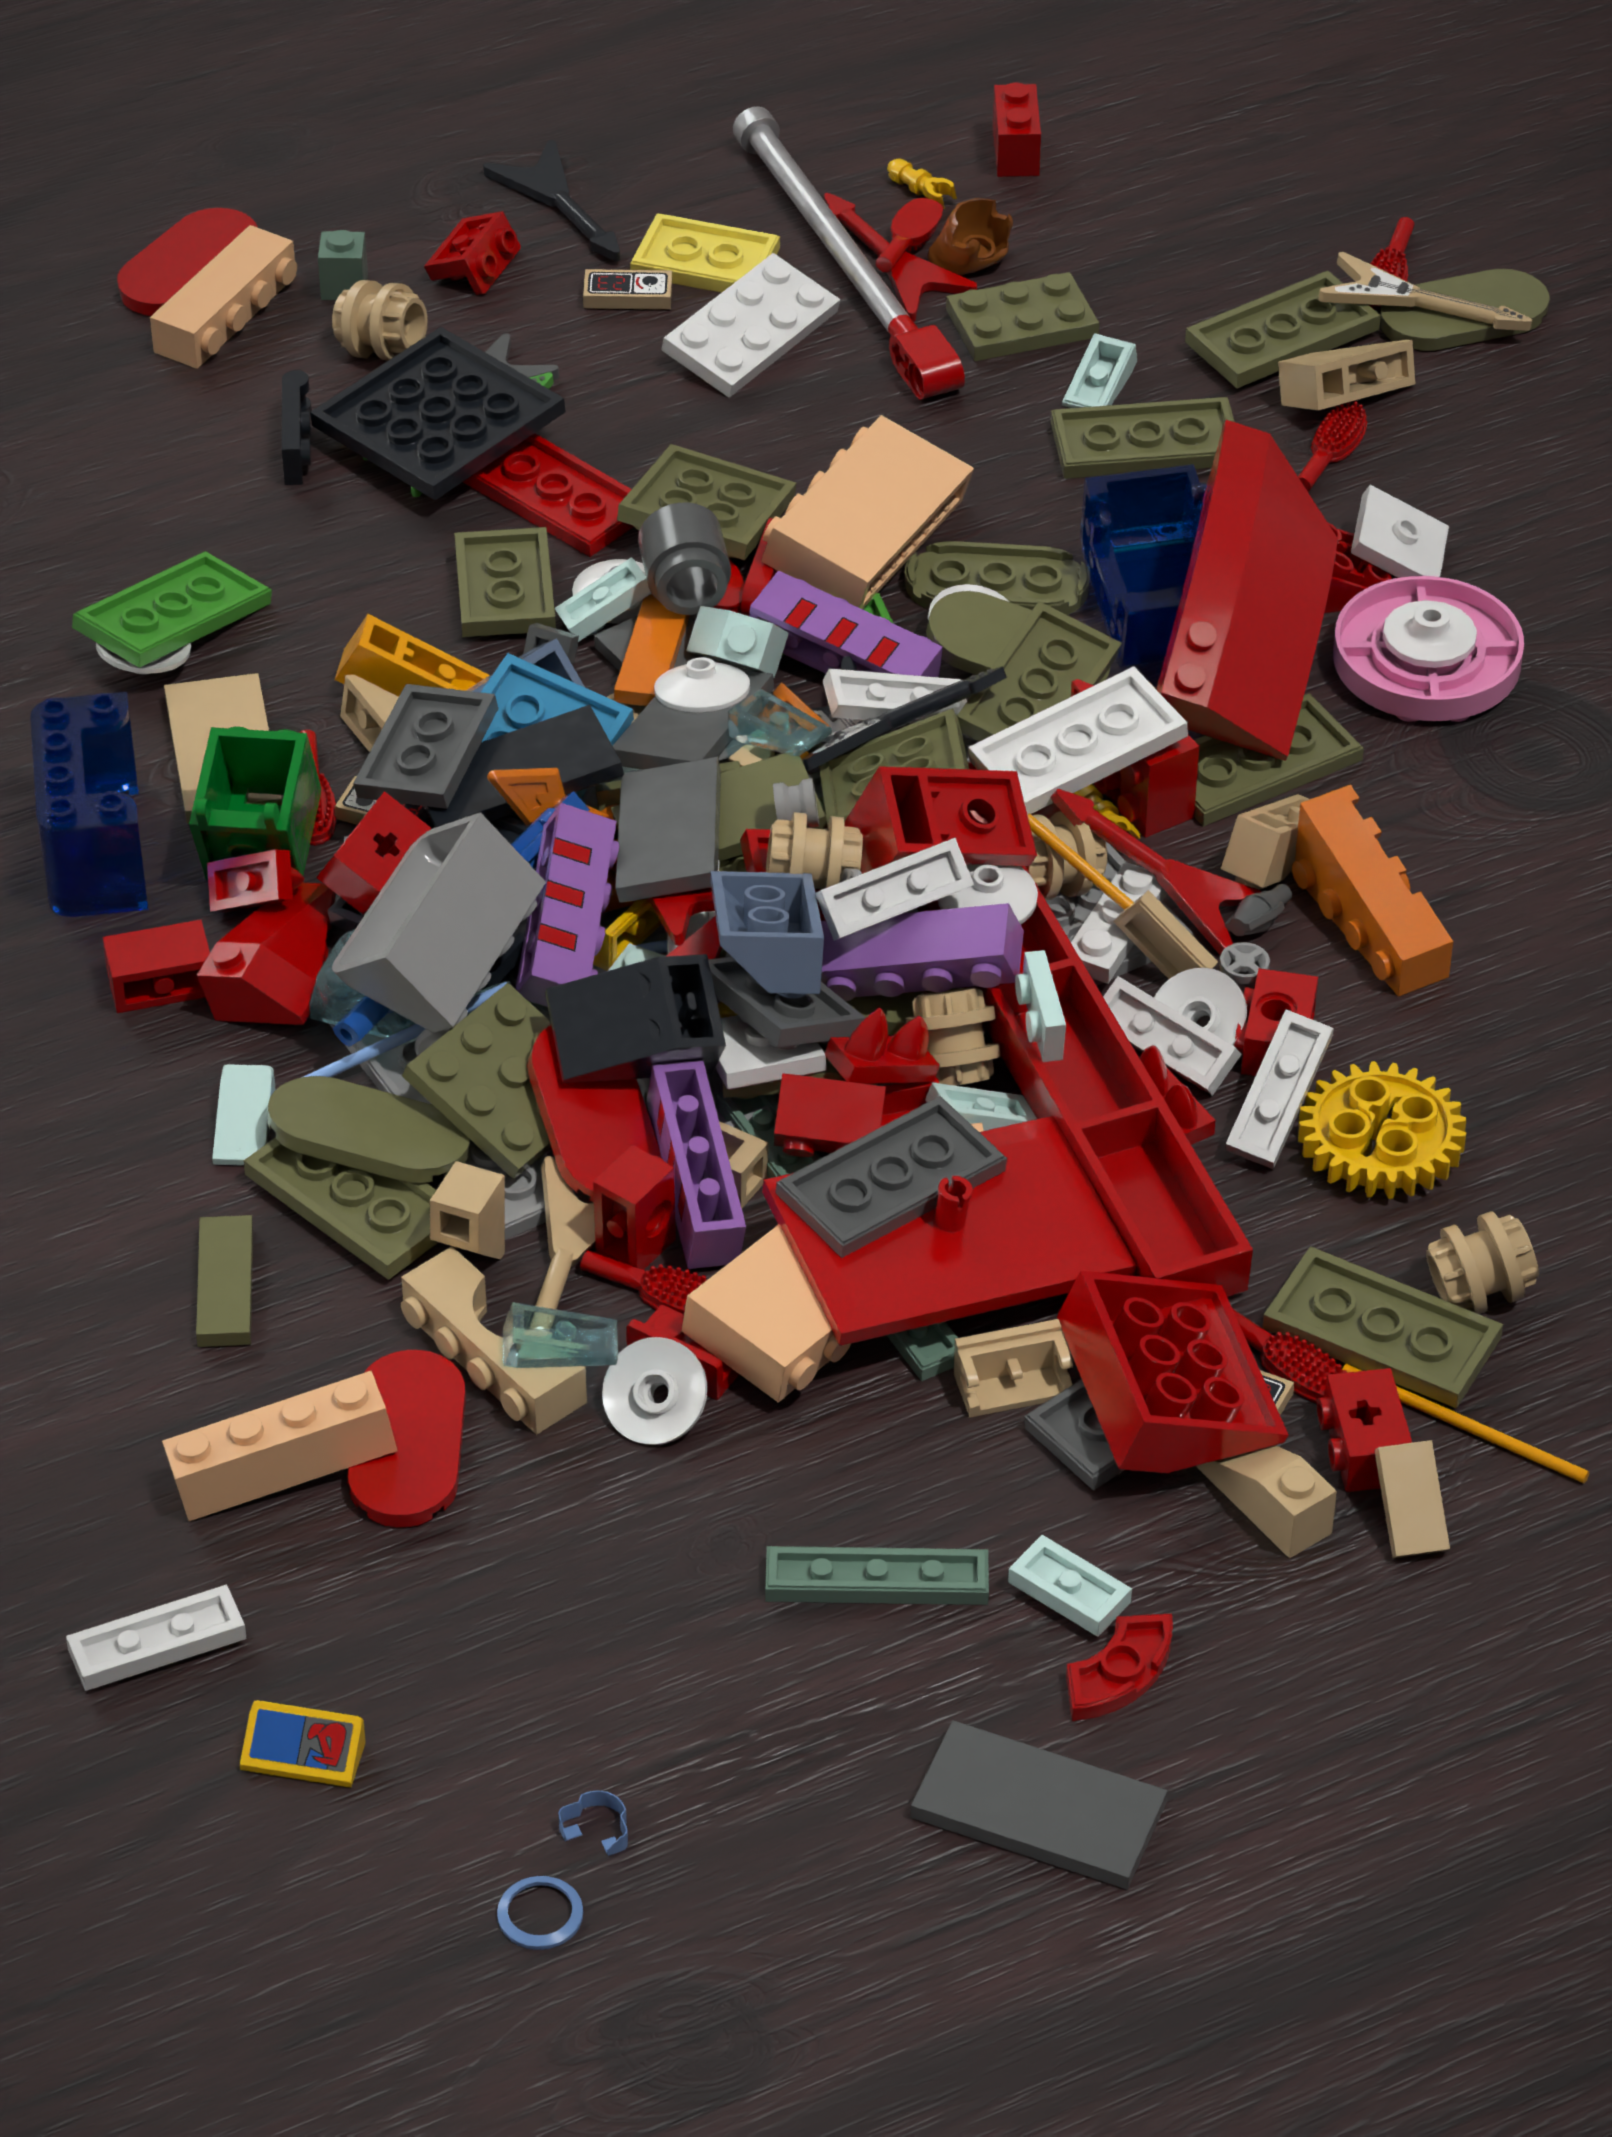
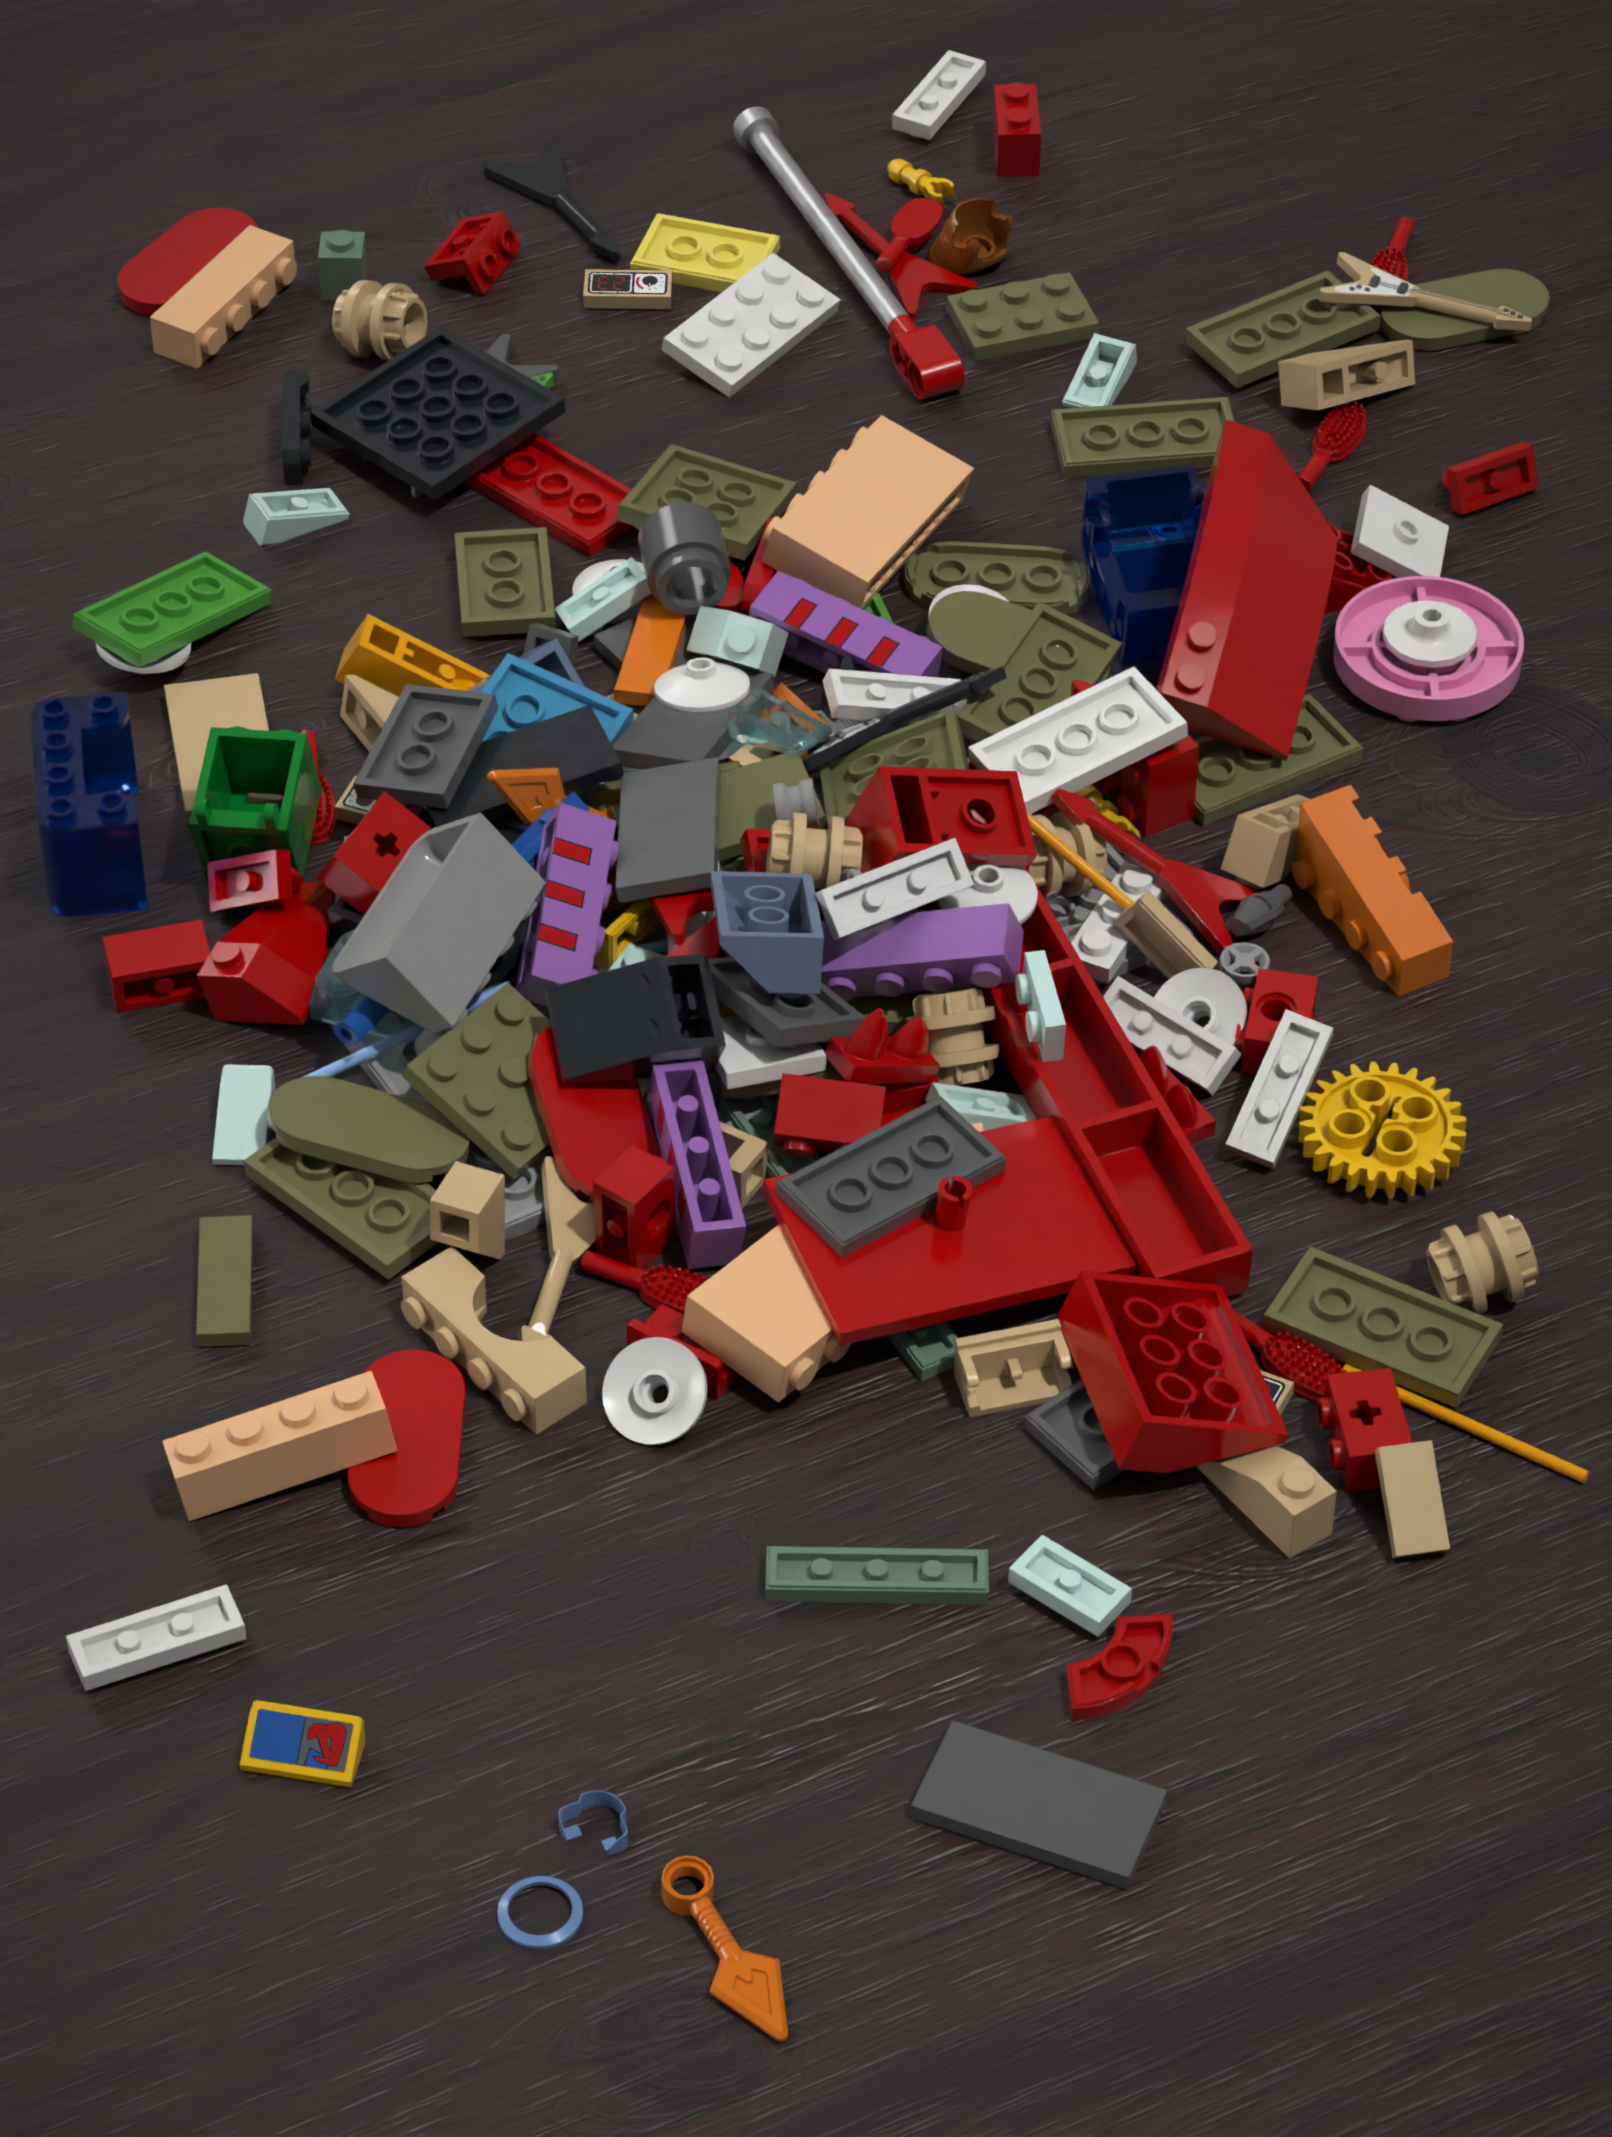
(288, 514): none -> light aqua slope
(557, 1338): clear light blue slope -> none
(743, 1979): none -> orange piece
(938, 95): none -> white plate
(1491, 478): none -> red tile

